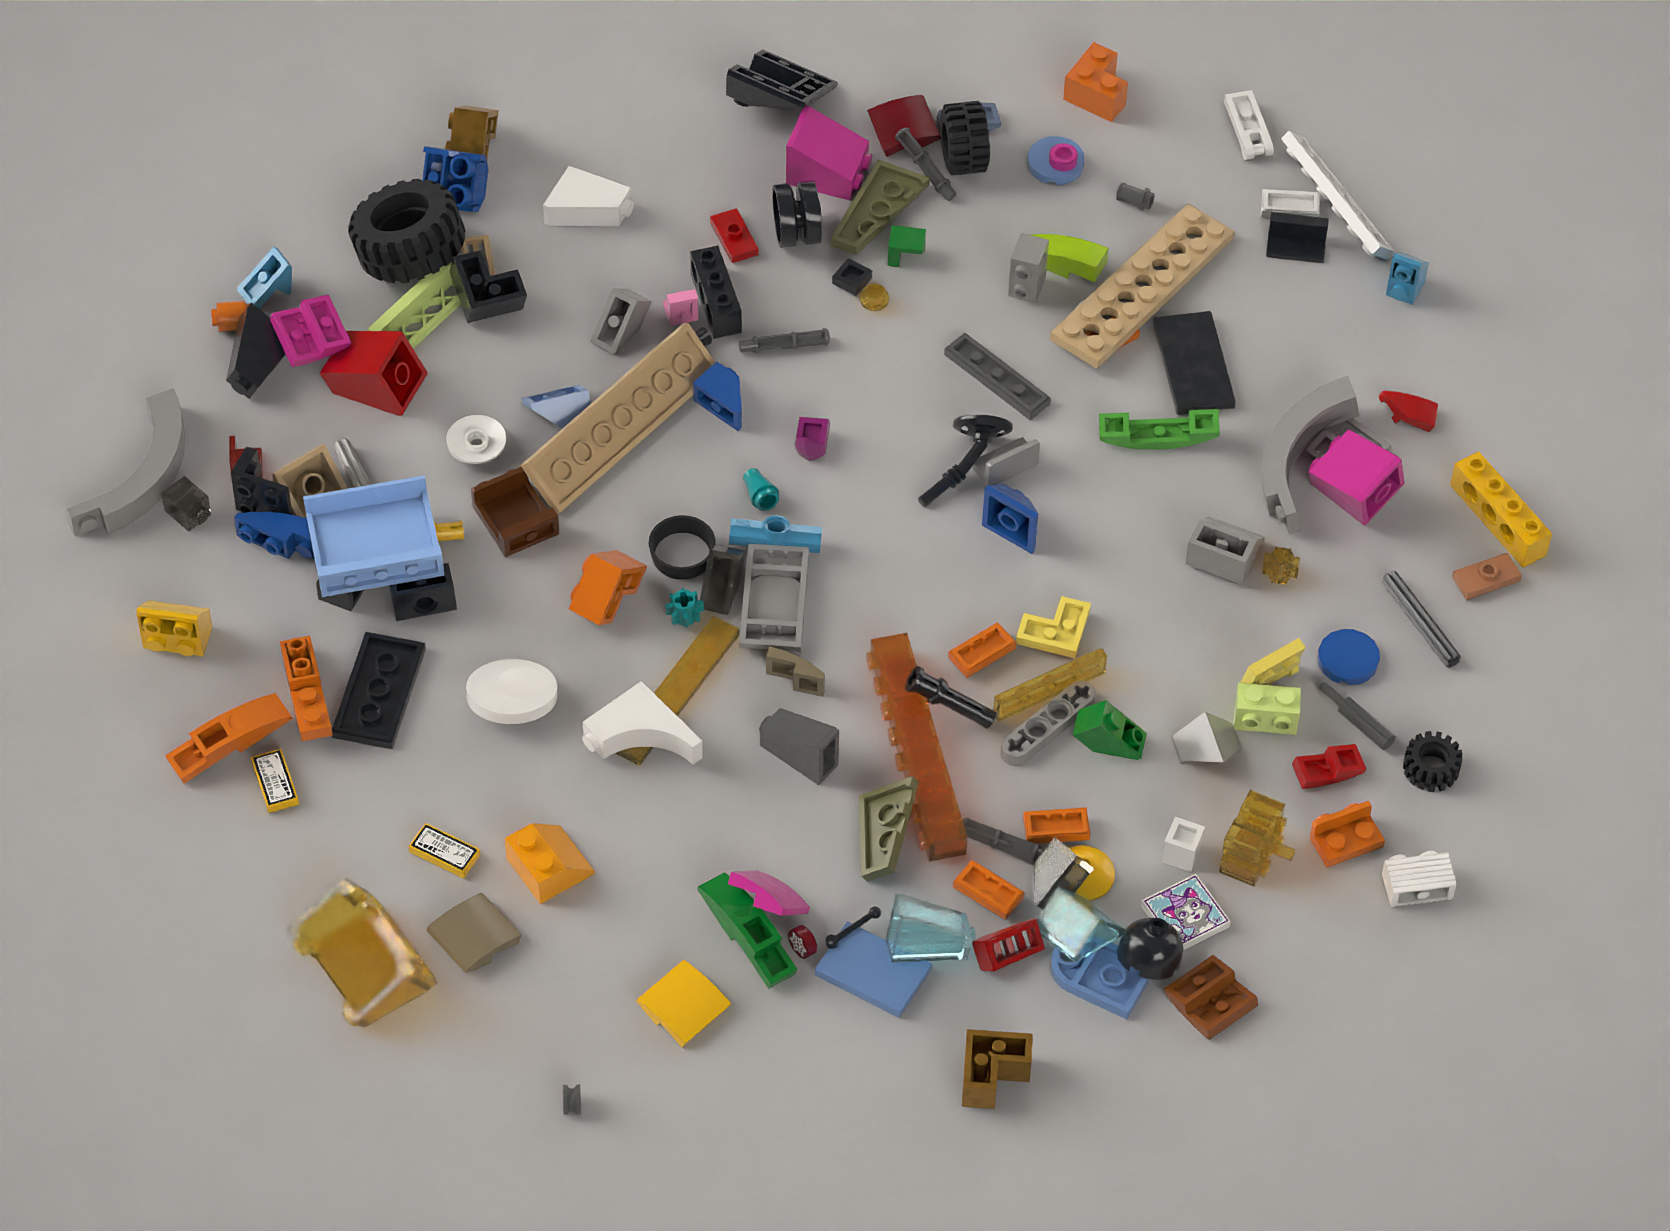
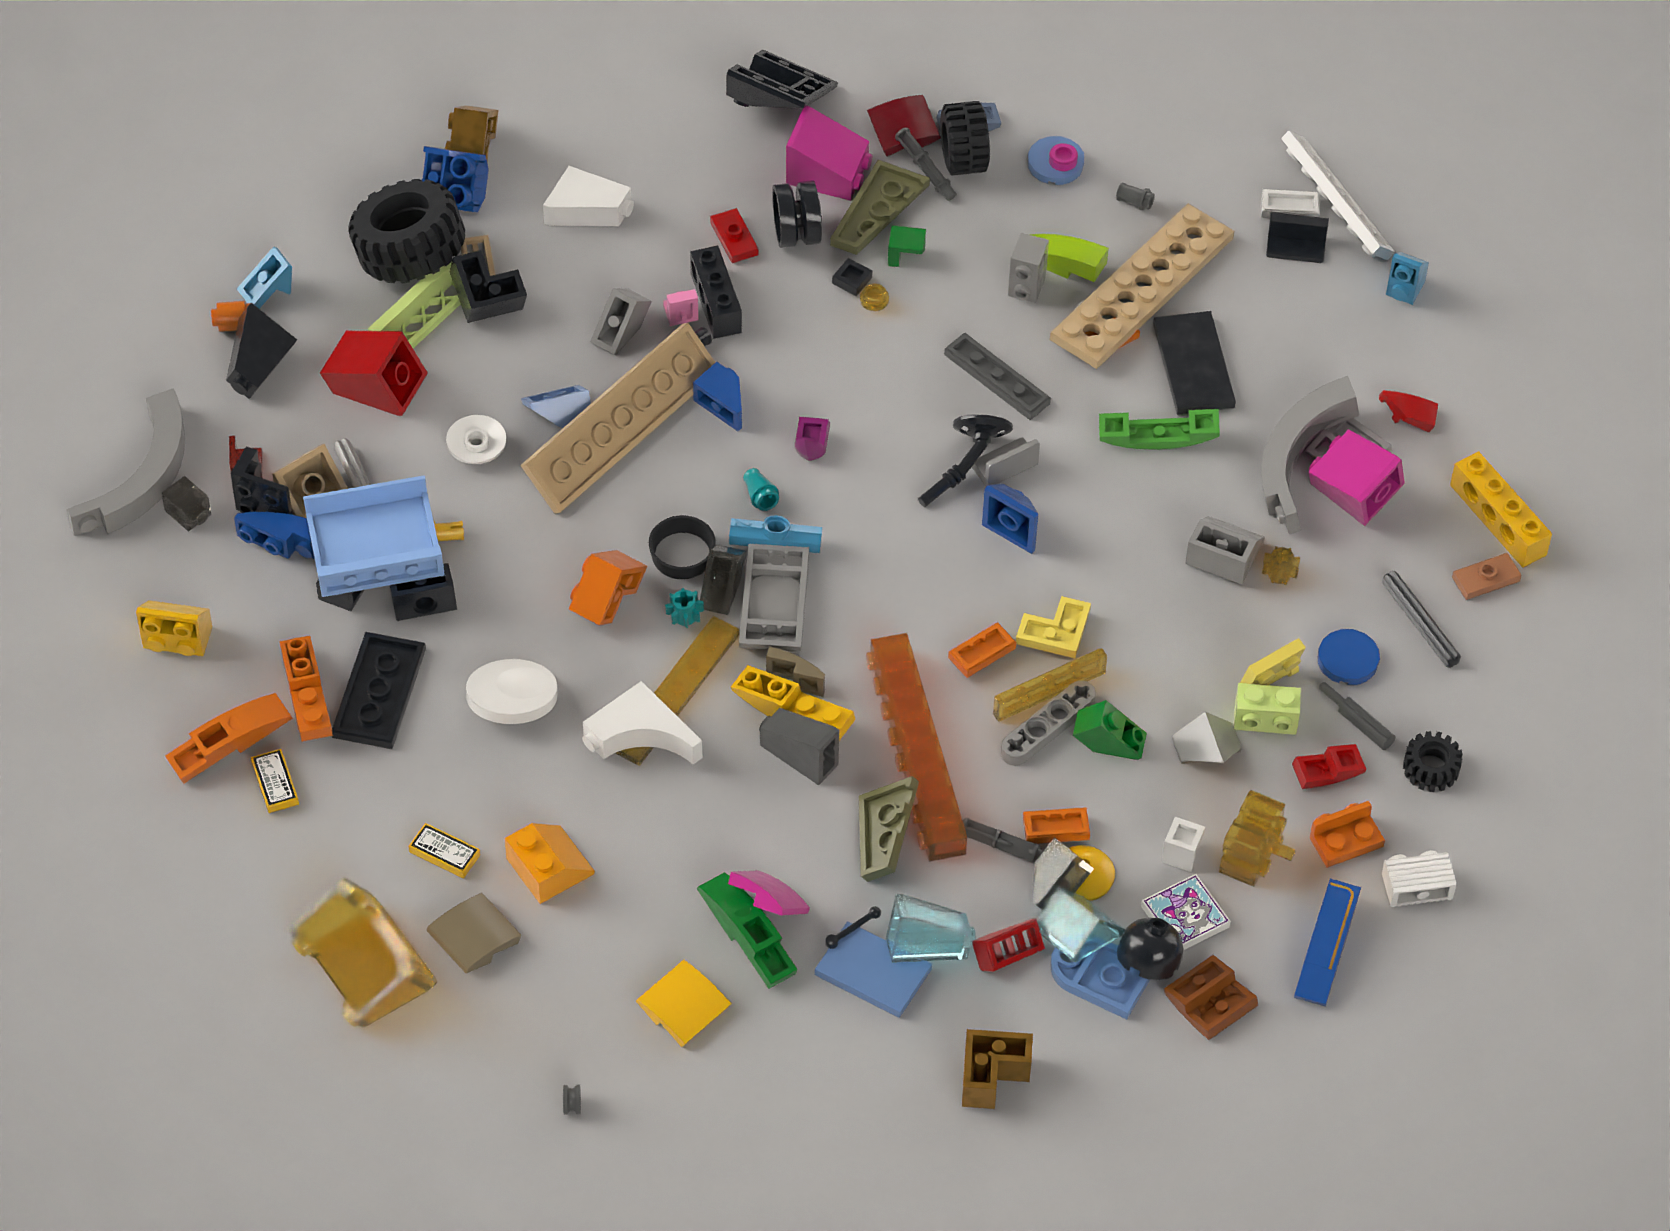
(310, 331): dark pink slope -> none
(513, 512): reddish brown panel -> none
(771, 692): none -> yellow slope
(786, 341): dark grey piece -> none
(802, 941): dark red tile -> none
(938, 692): black pin -> none
(988, 889): orange plate -> none
(1094, 83): orange brick -> none
(1248, 124): white plate -> none
(1327, 942): none -> blue slope

